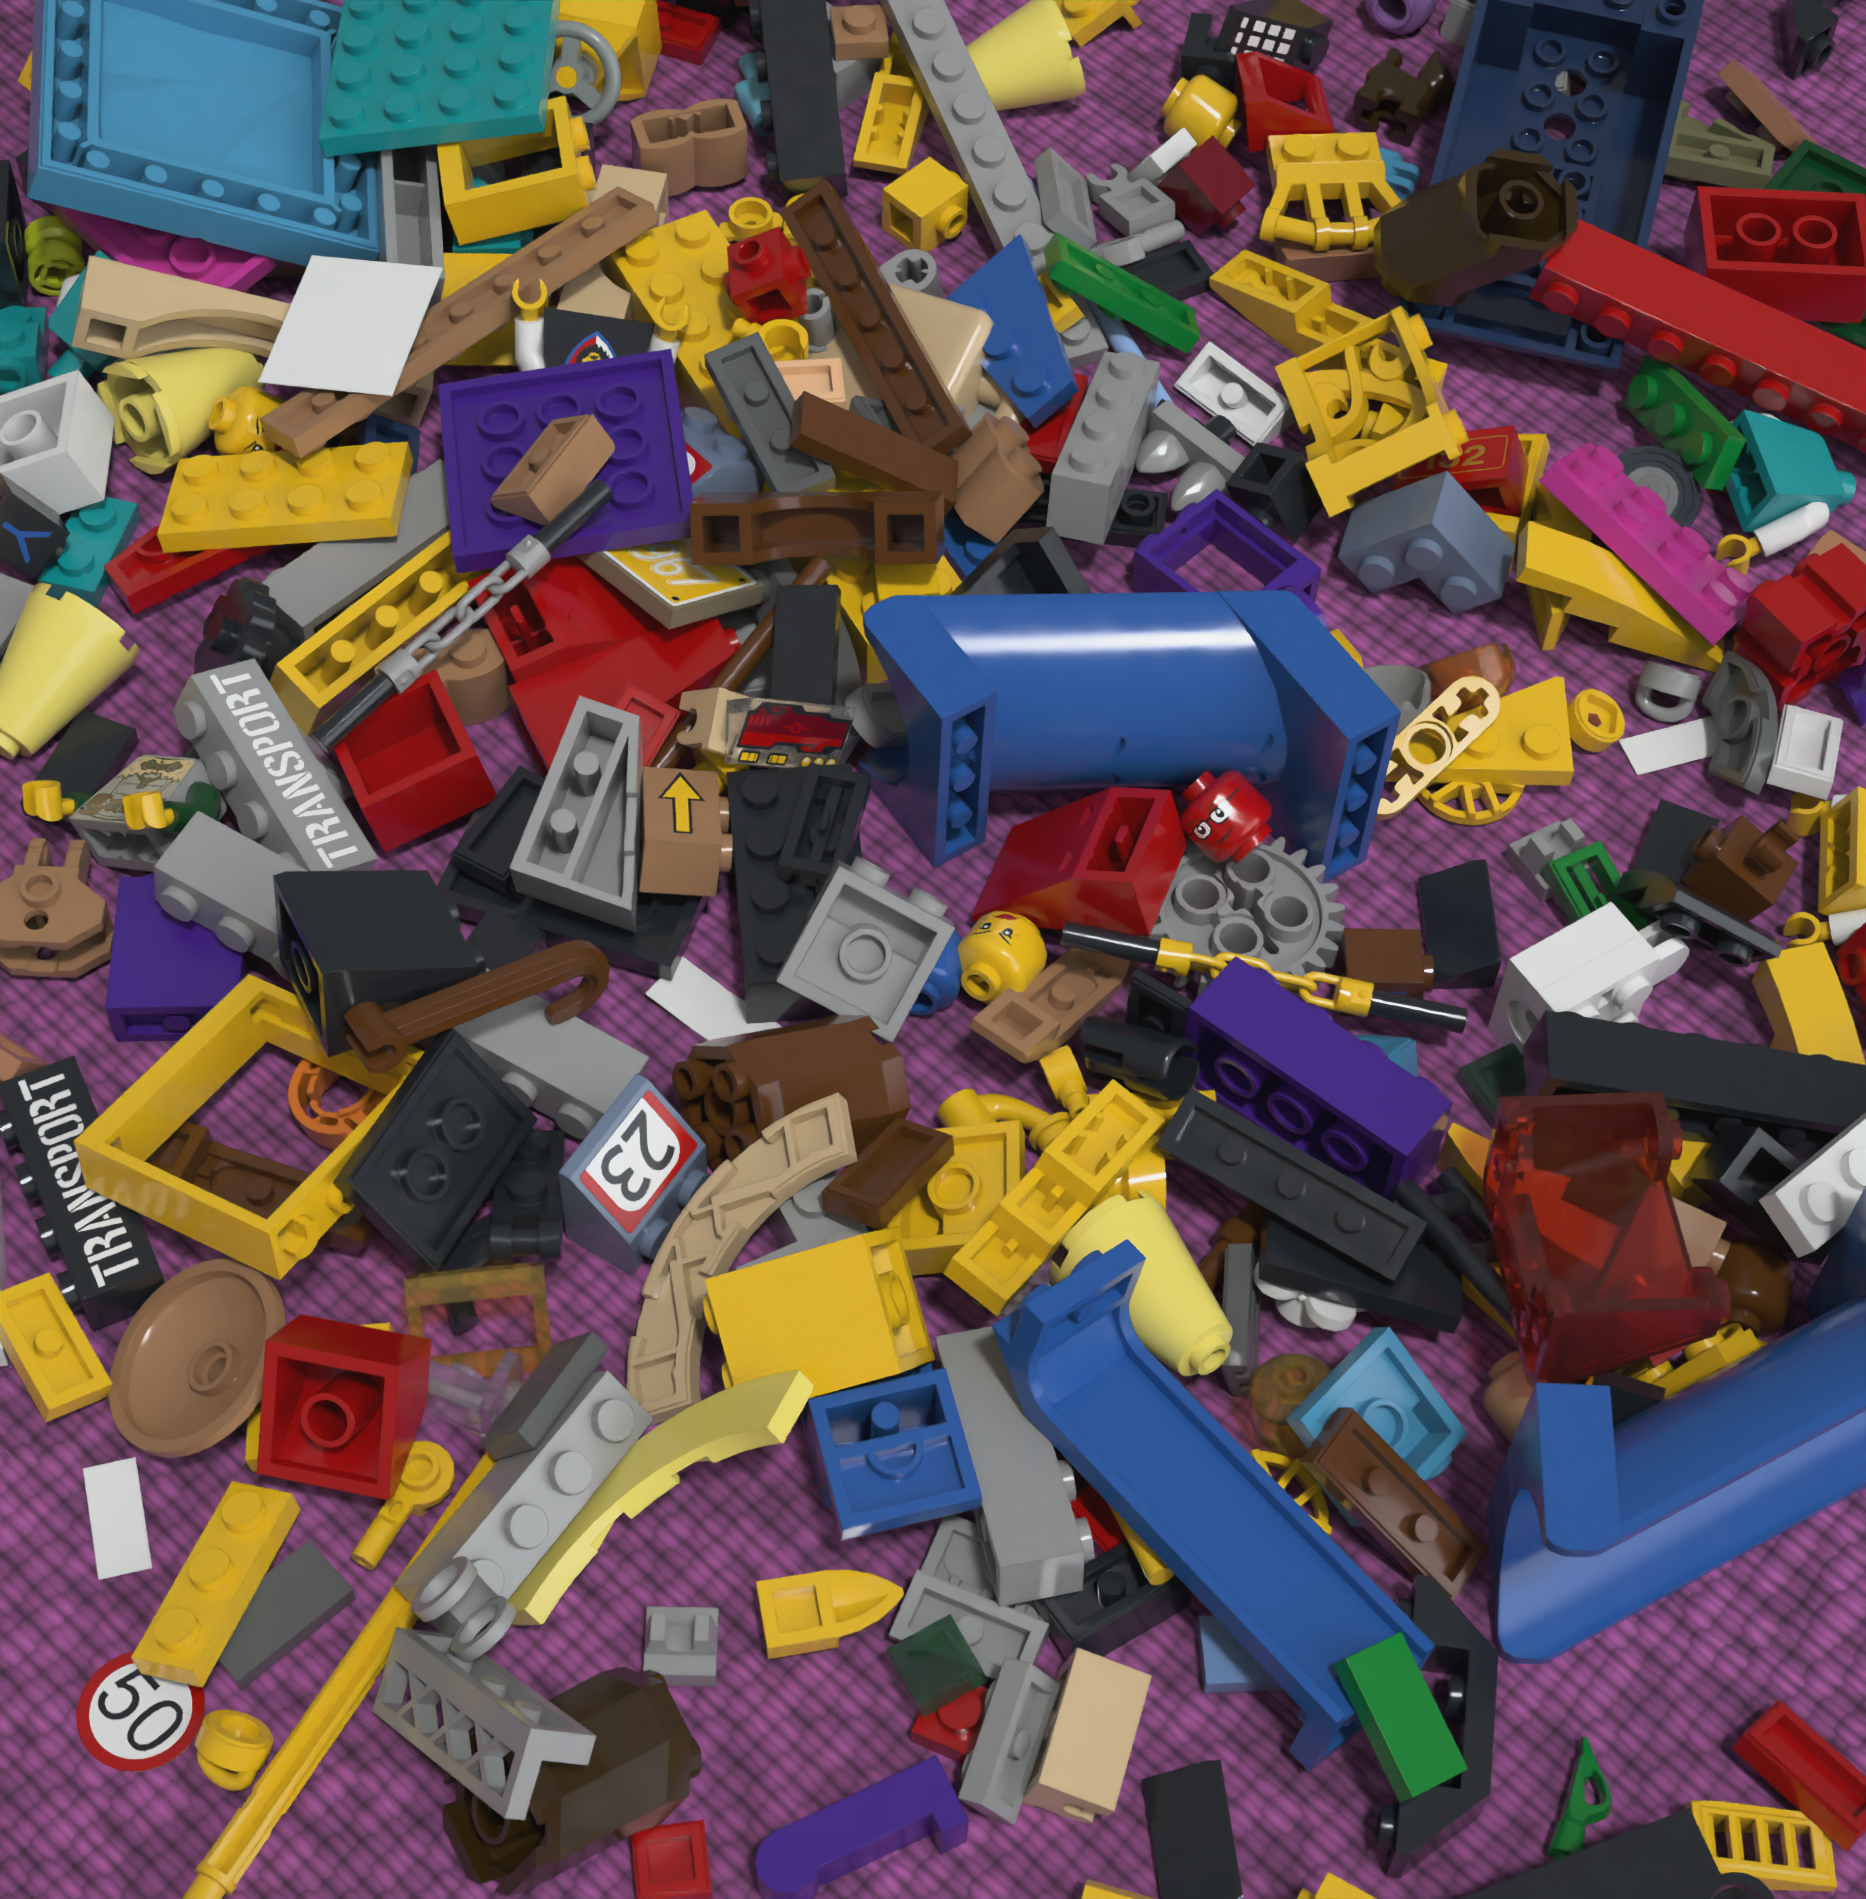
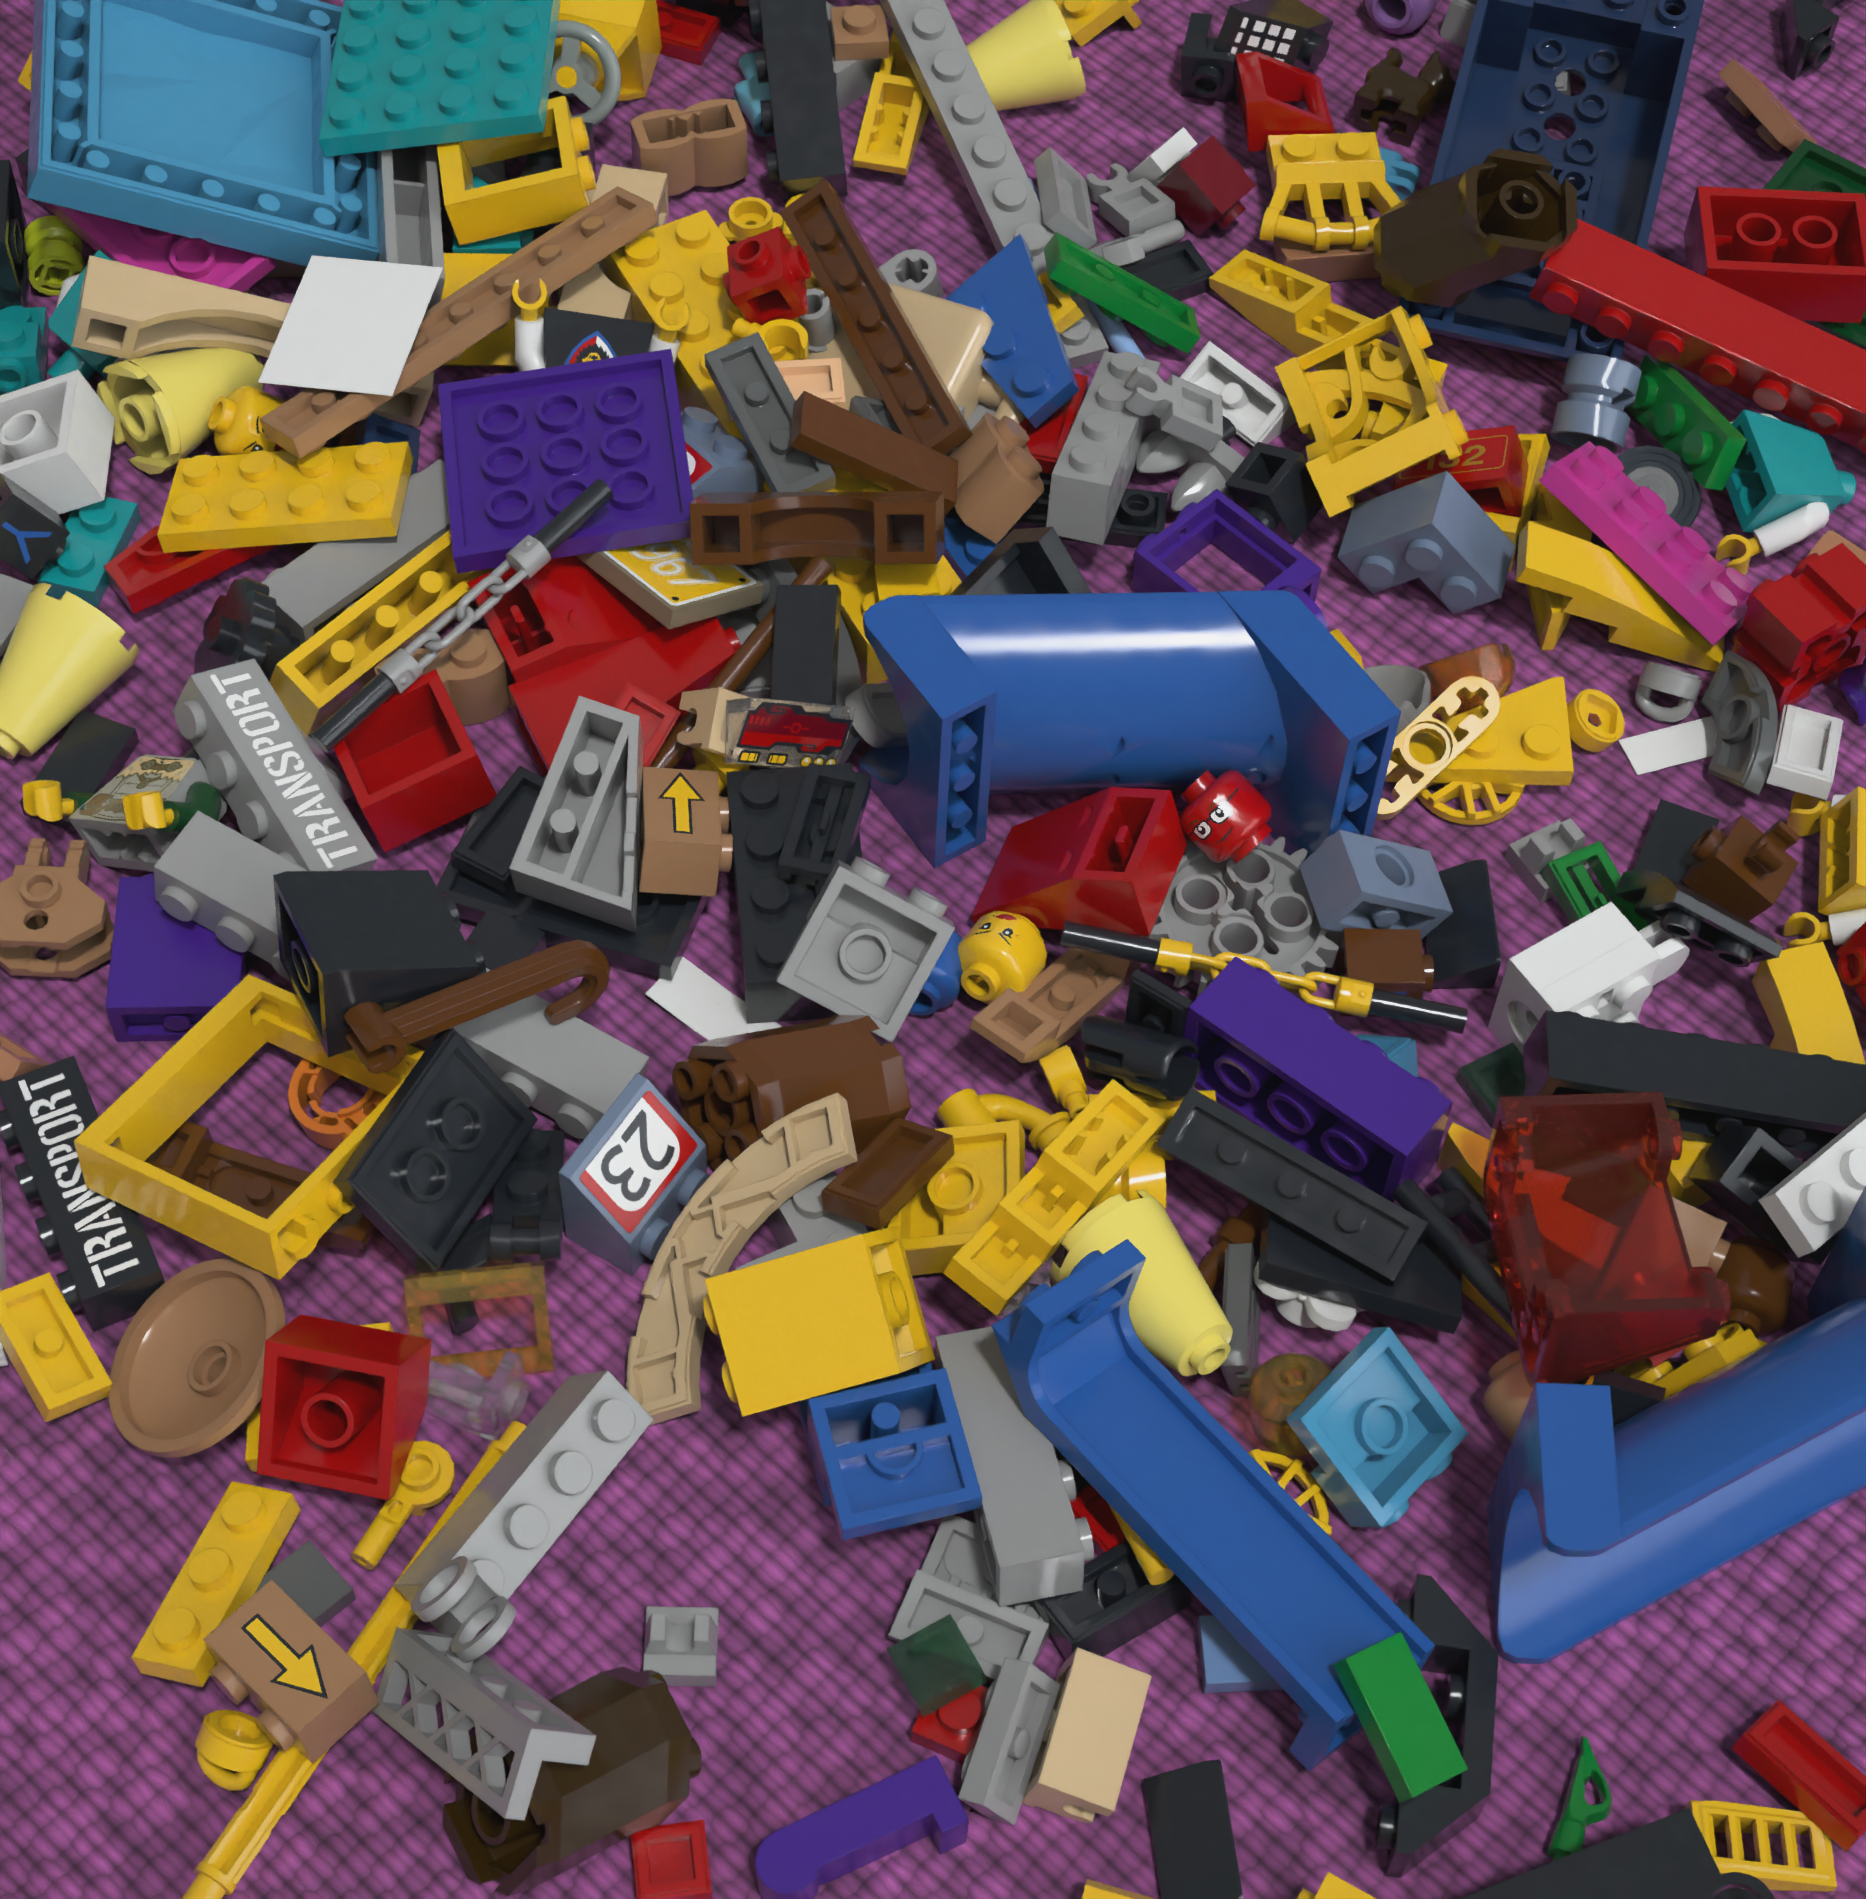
(117, 1518): white sticker -> none
(137, 1718): sticker -> none
(290, 1672): none -> medium nougat brick
(544, 1396): dark grey tile -> none
(555, 469): medium nougat slope -> none
(710, 1430): light yellow tile -> none
(819, 1607): yellow plate -> none
(925, 206): yellow brick -> none
(1183, 407): none -> light grey plate
(1202, 110): yellow head -> none
(1374, 885): none -> sand blue brick
(1393, 1502): reddish brown tile -> none
(1596, 401): none -> sand blue wheel
(1718, 153): olive wing -> none

